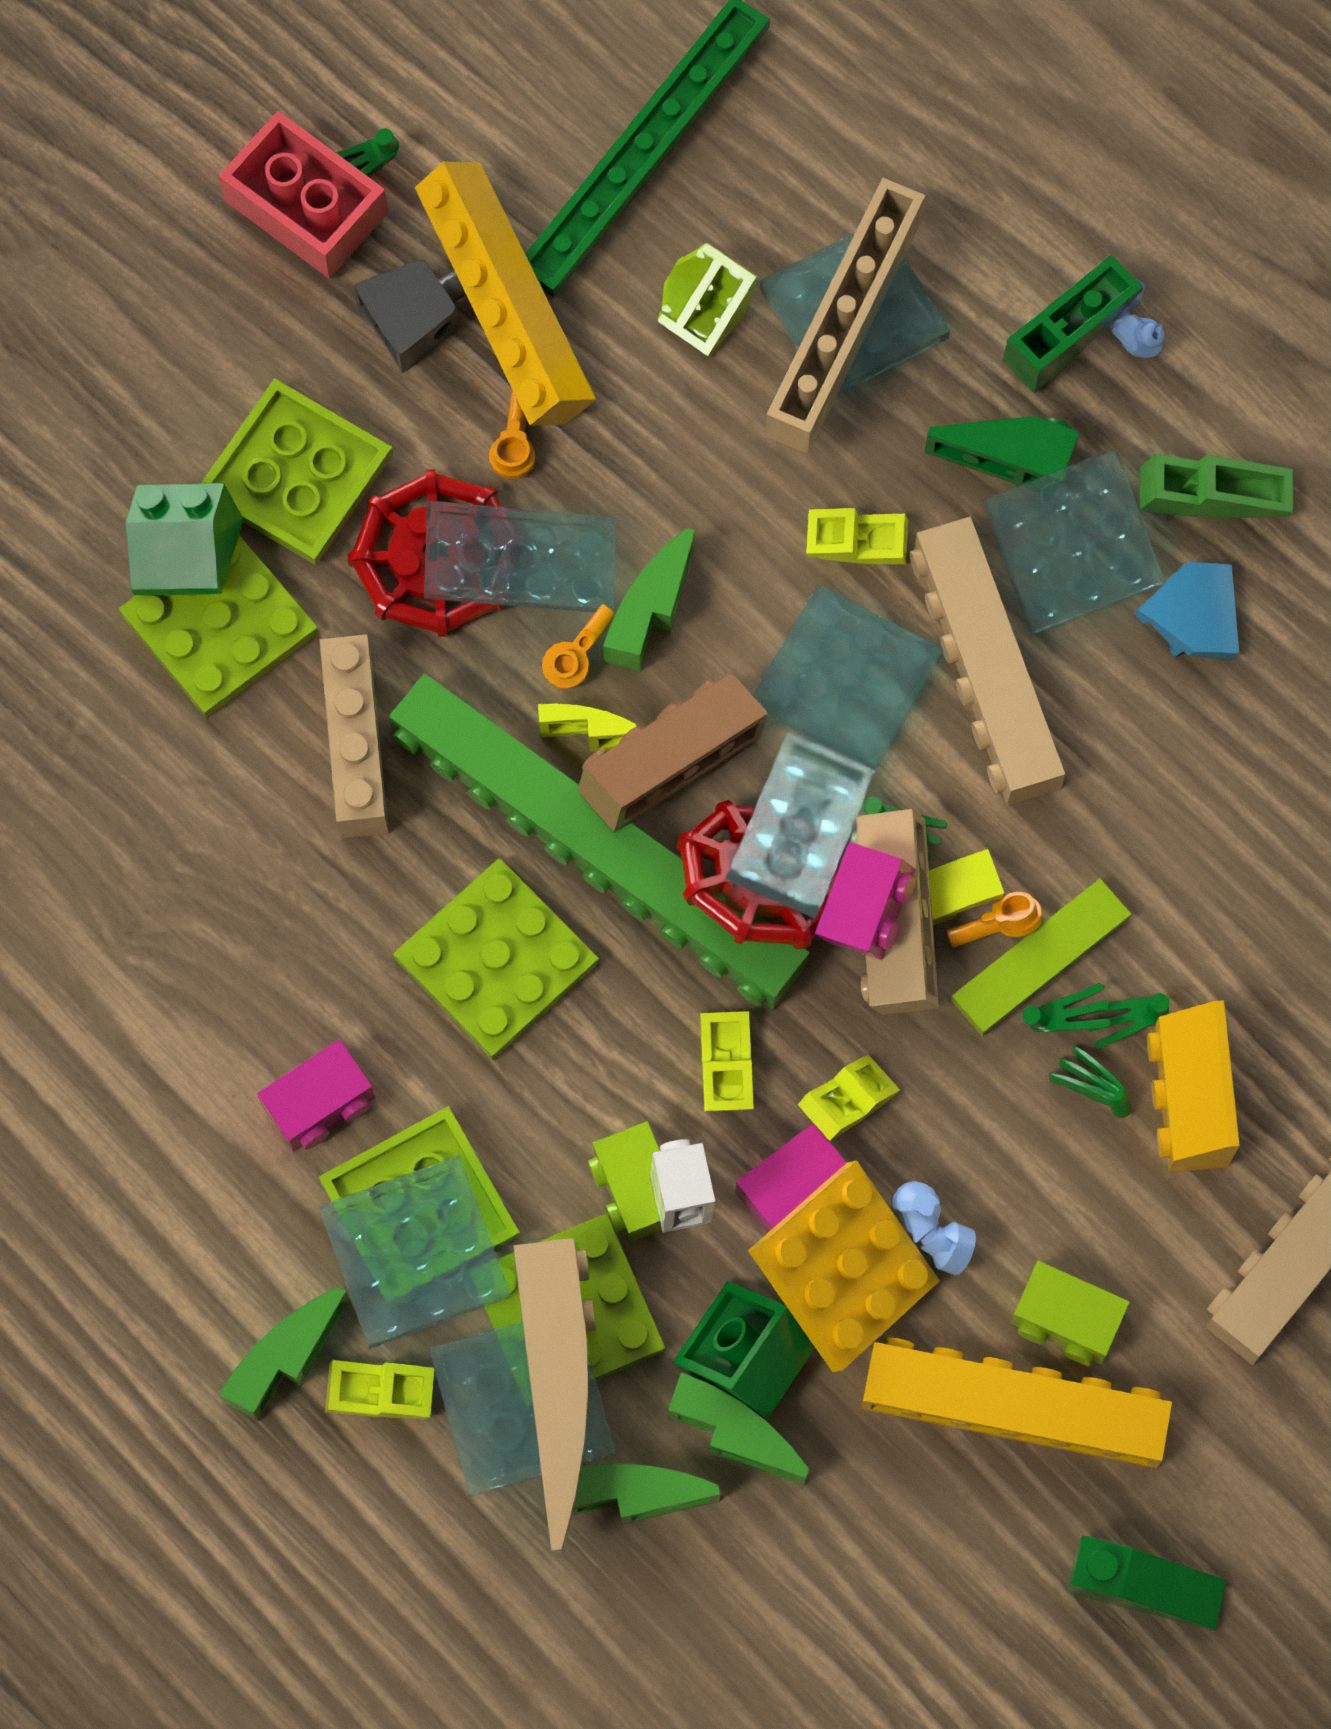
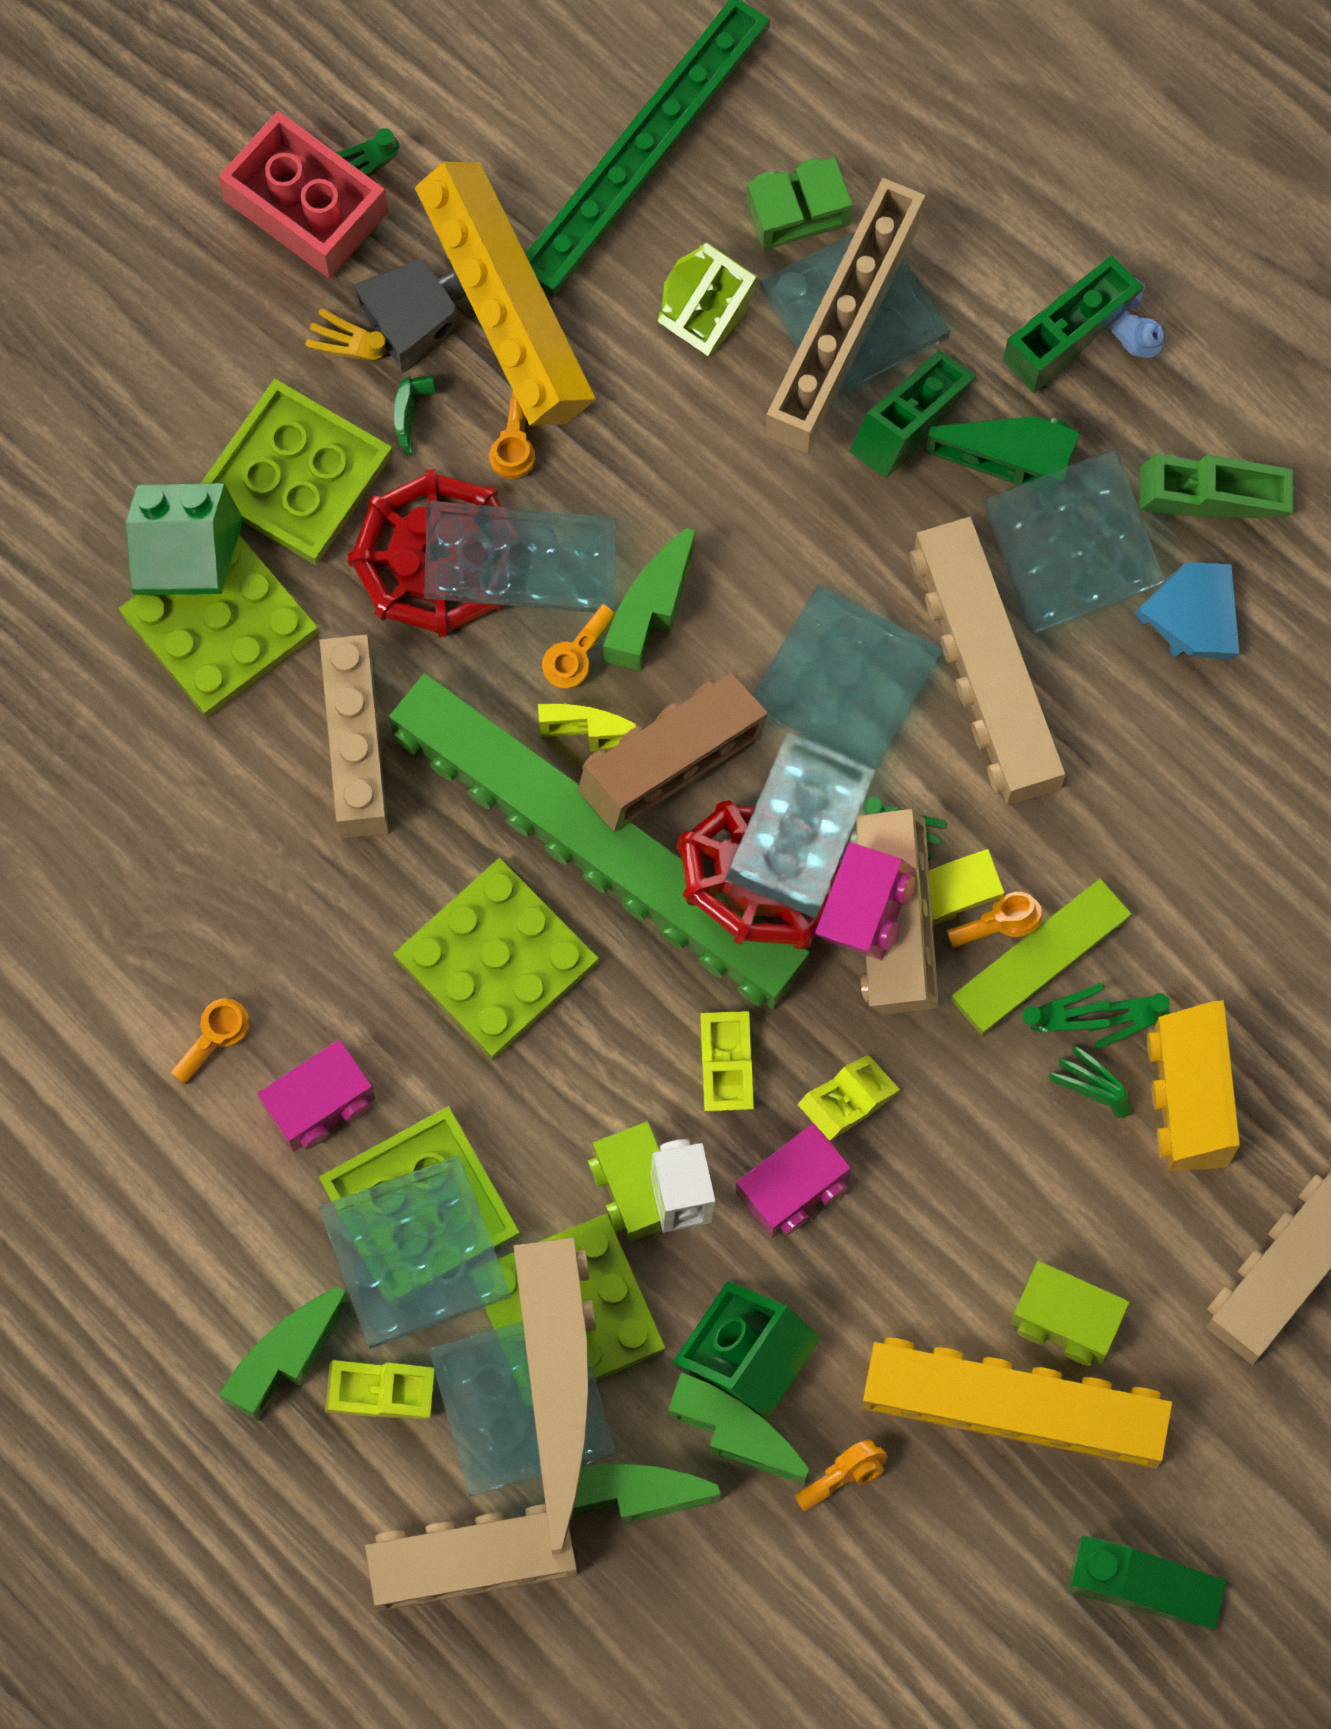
(222, 1025): none -> light orange plate
(360, 345): none -> yellow piece
(405, 407): none -> green piece
(465, 1560): none -> tan brick
(798, 203): none -> bright green piece
(844, 1266): yellow plate -> none
(856, 538): neon yellow slope -> none
(858, 1464): none -> light orange plate
(905, 415): none -> green slope
(919, 1215): light blue arm -> none

